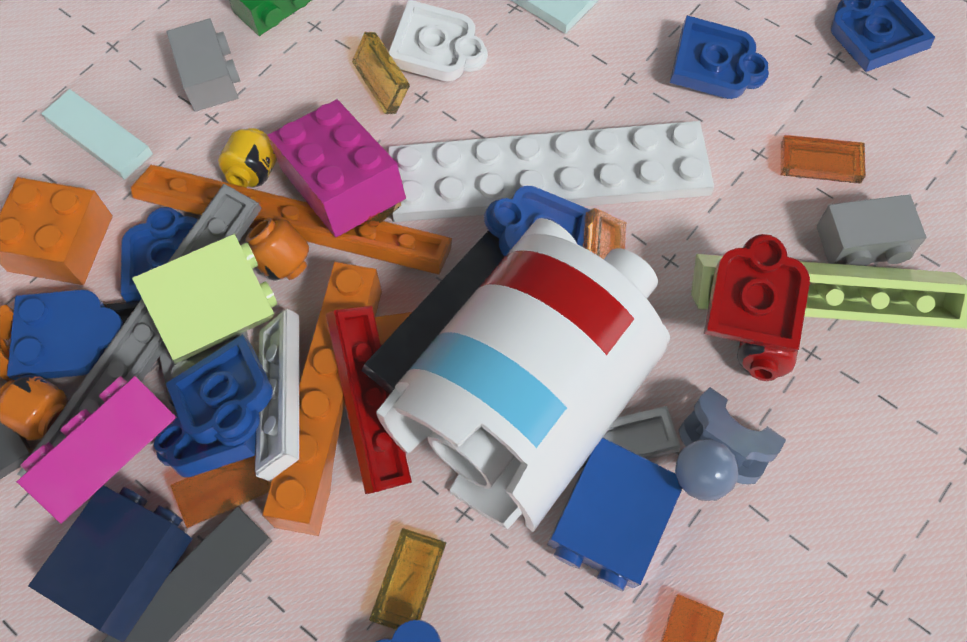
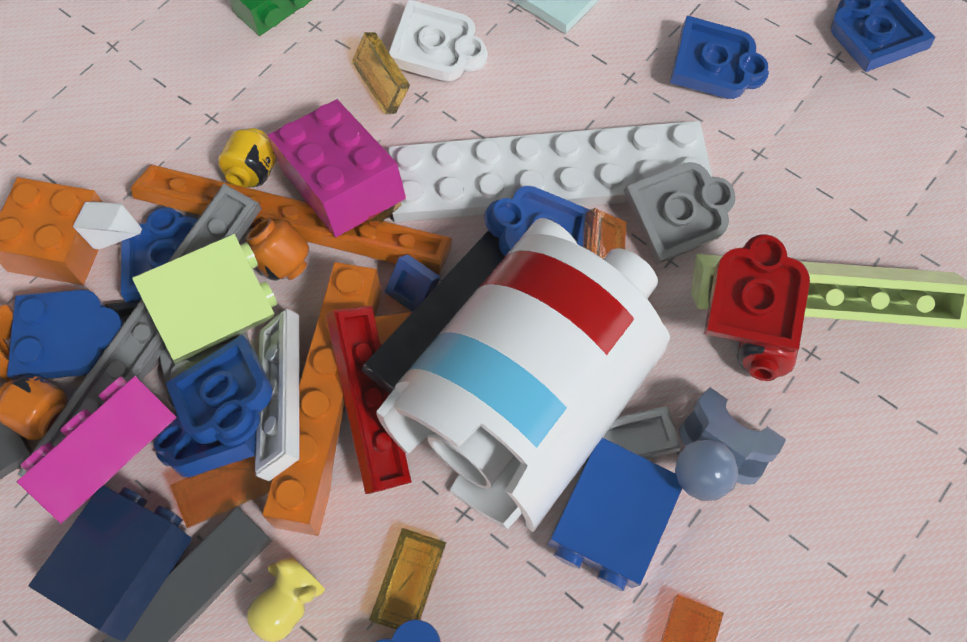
(97, 134): light aqua tile -> none
(105, 224): none -> white slope
(202, 64): light grey brick -> none
(282, 604): none -> light yellow animal
(411, 282): none -> blue plate
(680, 209): none -> light grey plate
(823, 159): clear orange tile -> none
(871, 231): light grey brick -> none

